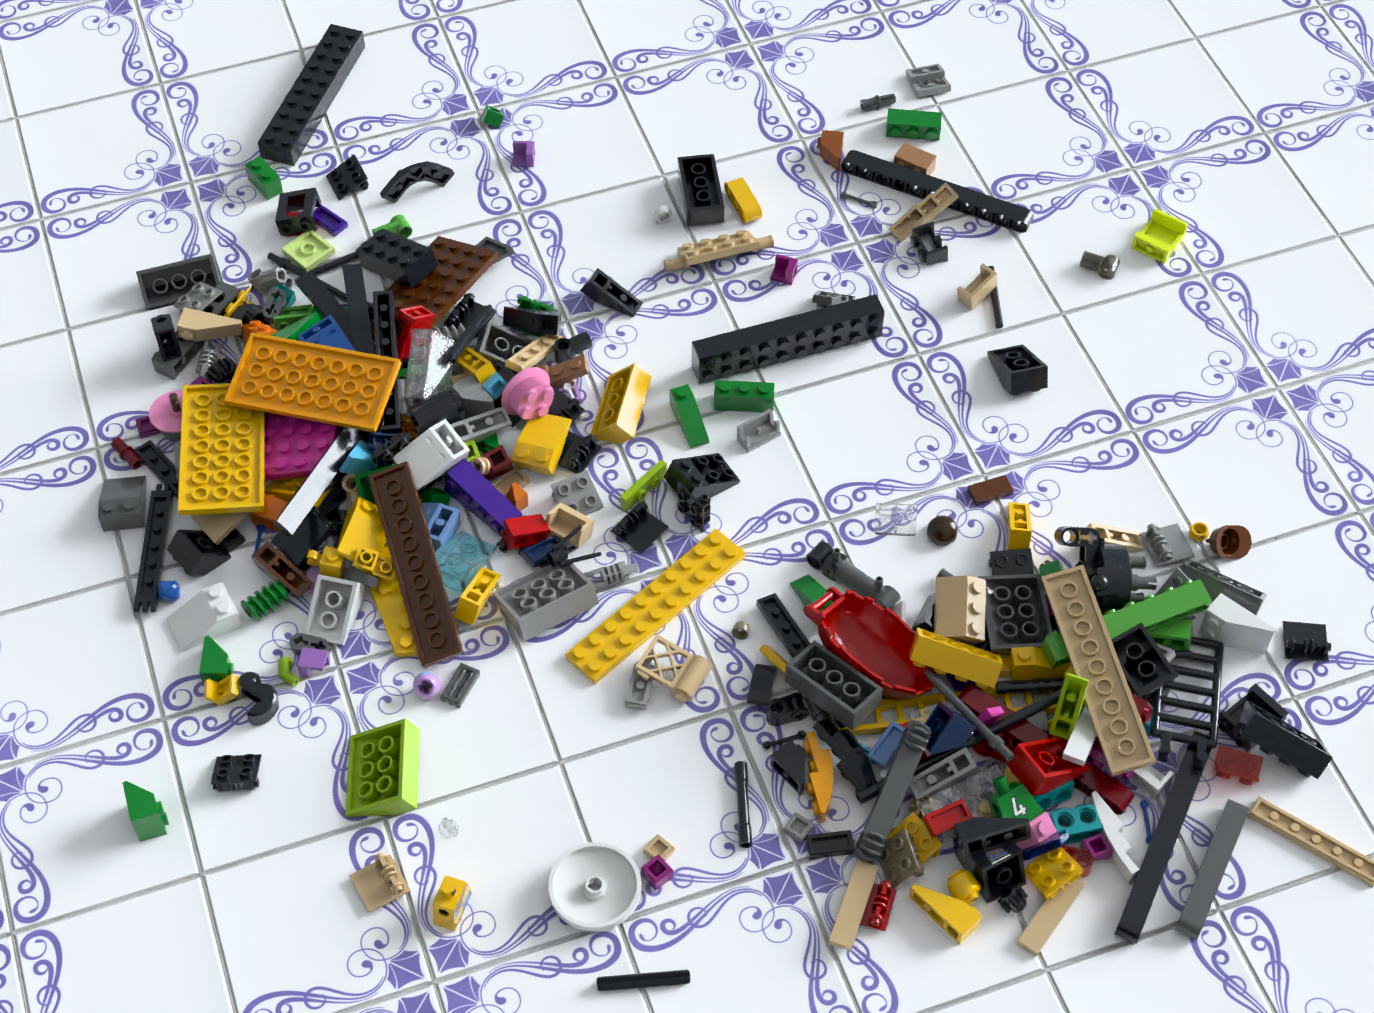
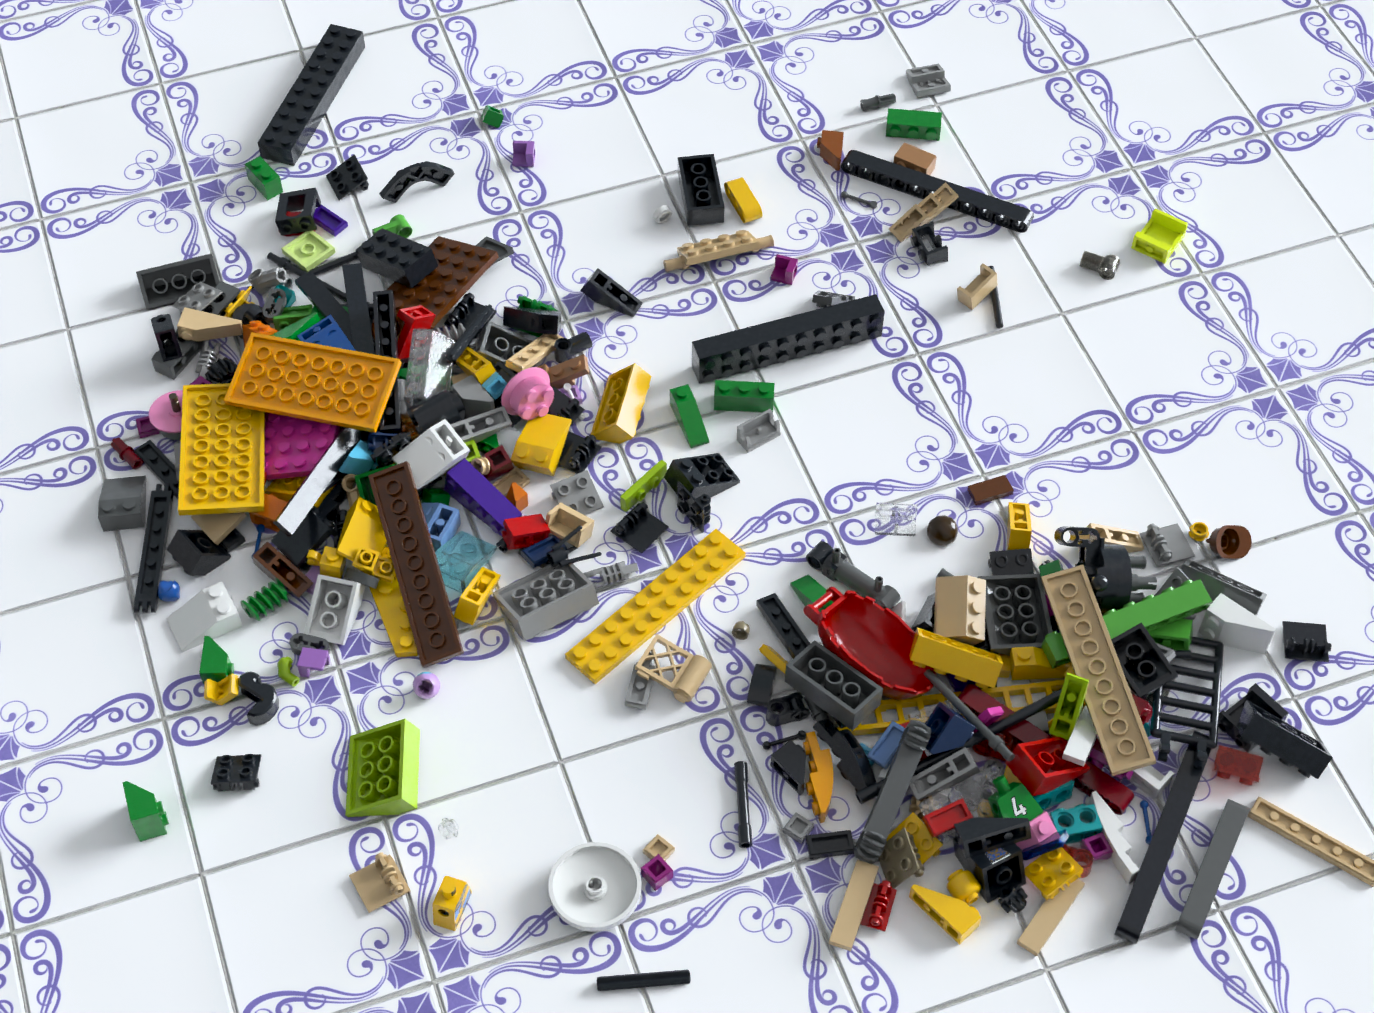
(452, 699): dark grey tile -> none
(1019, 369): black slope -> none
(1029, 686): black pin -> none

